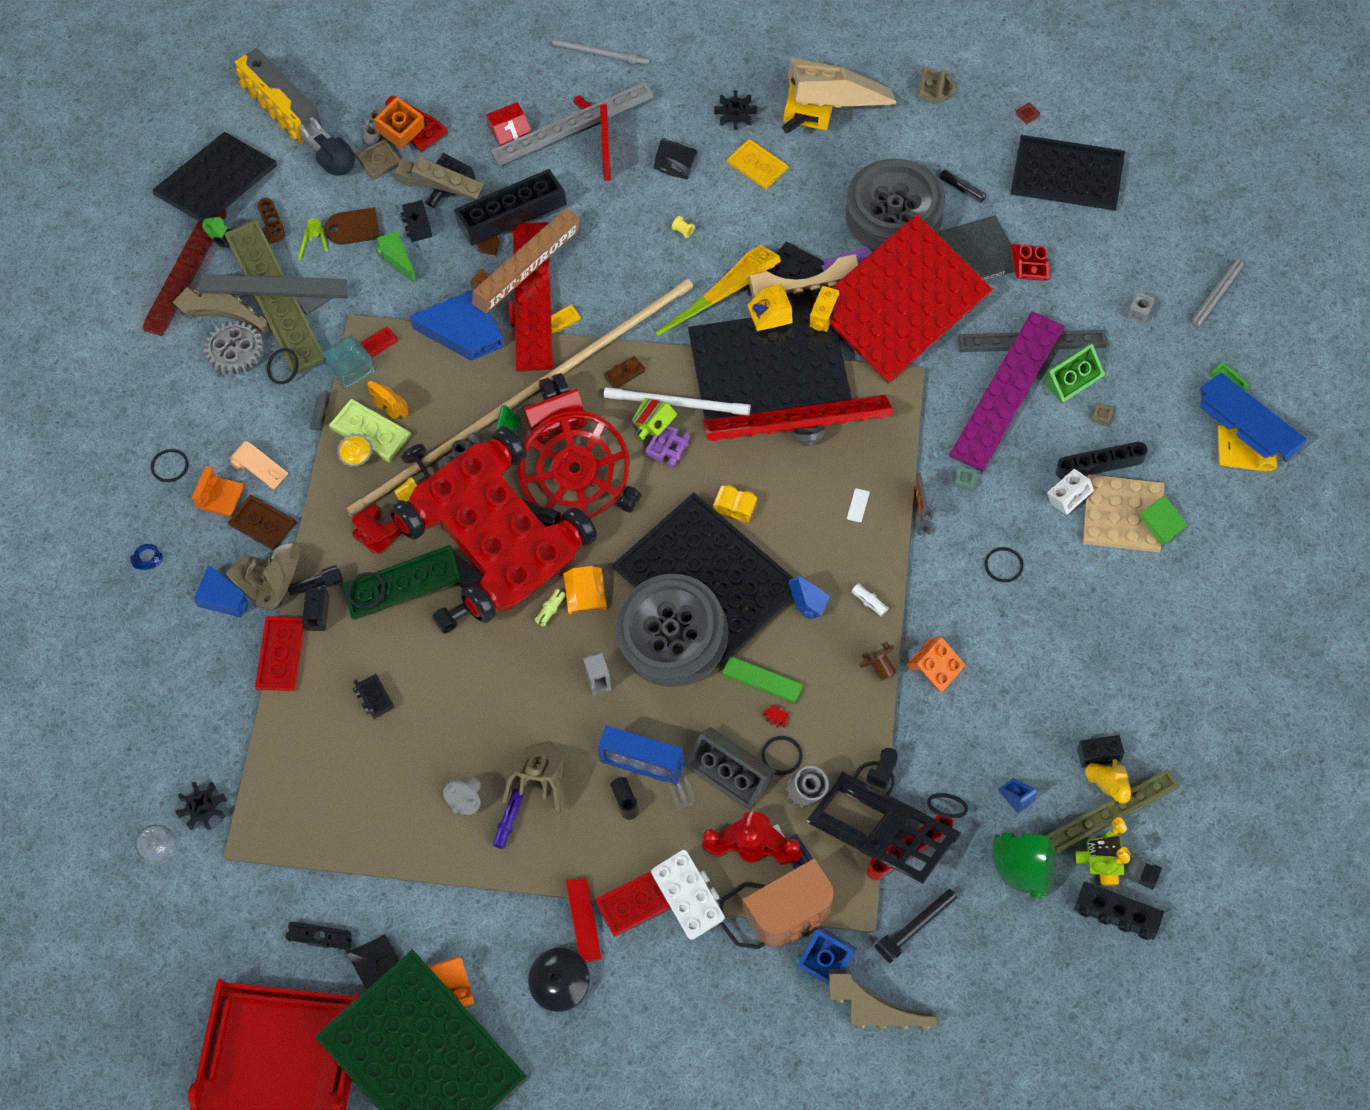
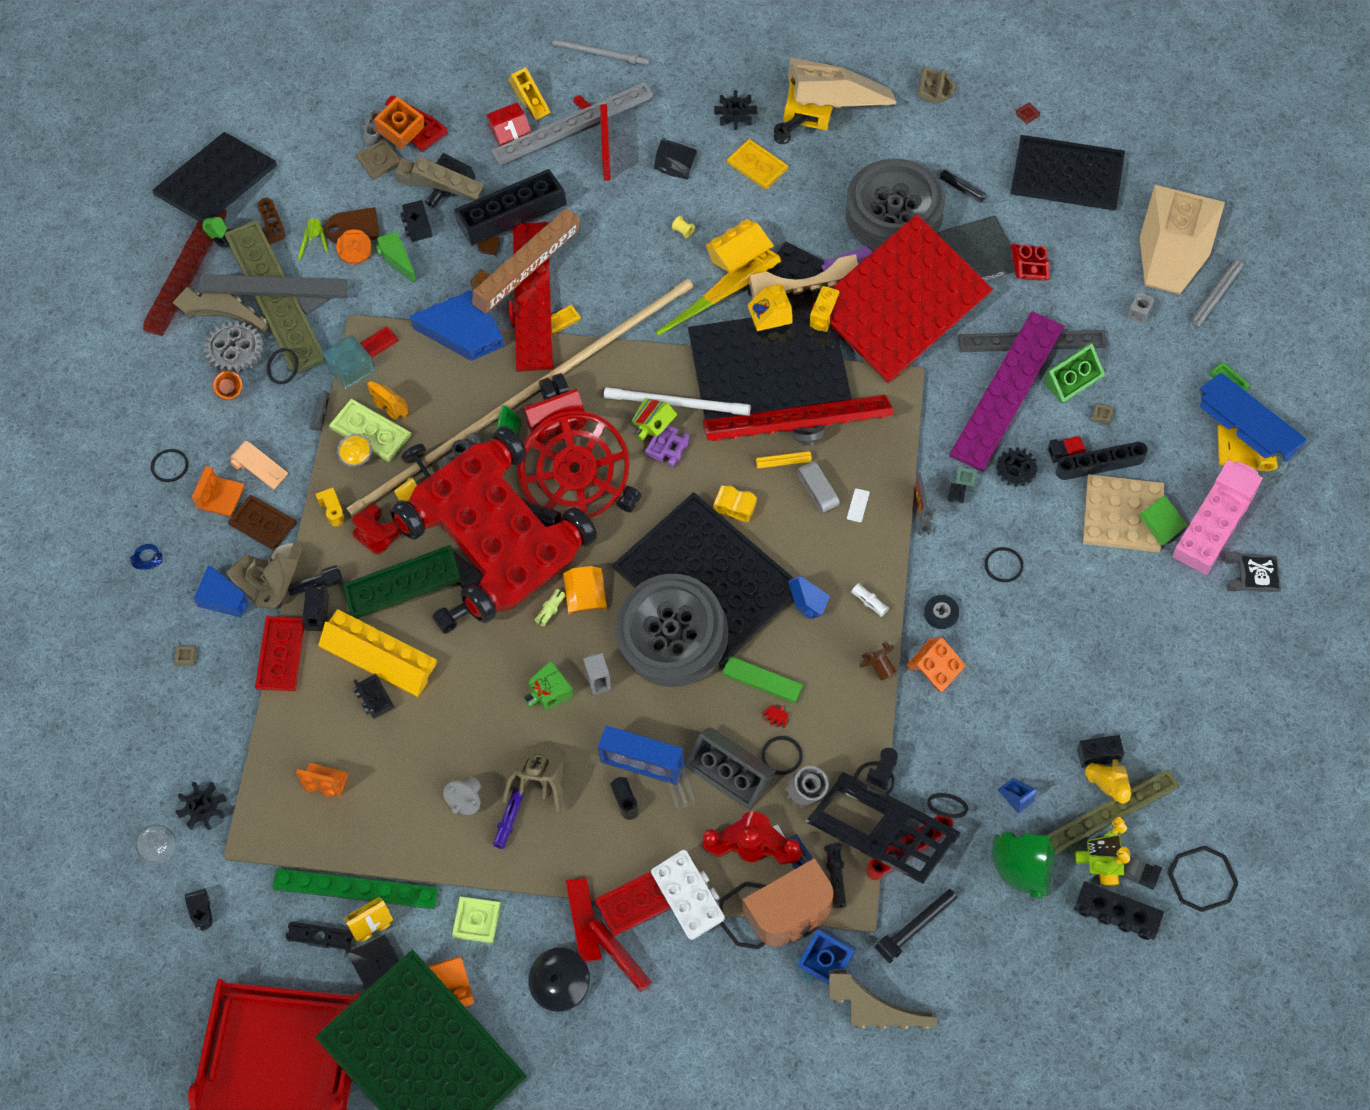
(185, 656): none -> dark tan tile
(199, 907): none -> black piece
(225, 383): none -> orange helmet
(292, 111): piece -> none
(322, 779): none -> orange bracket
(334, 511): none -> yellow leg
(354, 246): none -> orange tile
(355, 888): none -> green plate
(358, 577): black piece -> none
(368, 919): none -> yellow slope
(377, 652): none -> yellow slope
(476, 919): none -> yellowish green tile
(528, 93): none -> yellow slope
(548, 688): none -> bright green torso
(619, 955): none -> red slope
(624, 372): reddish brown tile -> none
(738, 245): none -> yellow slope
(779, 136): none -> black wheel
(783, 459): none -> yellow axle
(818, 487): none -> light grey beam
(835, 867): none -> black pin
(932, 609): none -> black bush
(957, 493): none -> black wheel
(1015, 468): none -> black gear
(1067, 447): none -> leg
(1070, 491): white brick -> none
(1177, 237): none -> tan wedge
(1218, 516): none -> bright pink brick
(1228, 867): none -> black piece
(1256, 573): none -> flag

